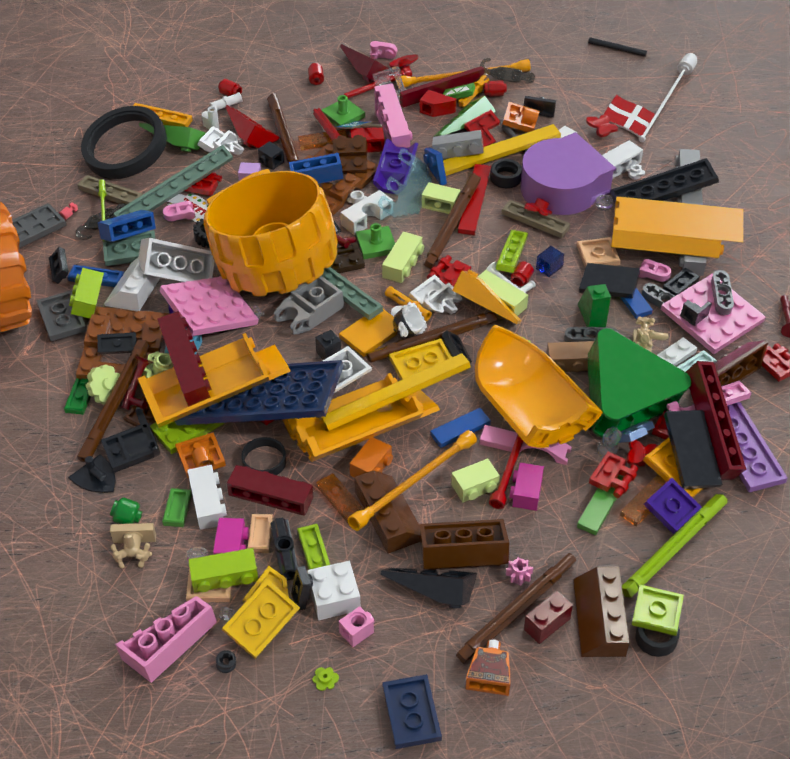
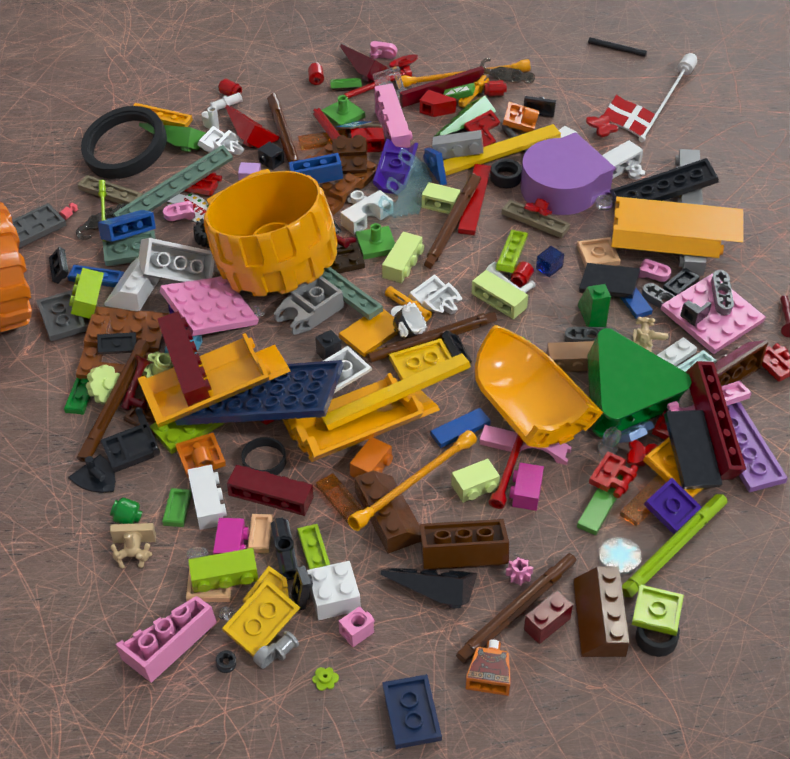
(268, 654): none -> light grey connector
(345, 83): none -> bright green tile
(452, 270): red plate -> none
(479, 292): light orange wedge -> none
(621, 553): none -> clear tile

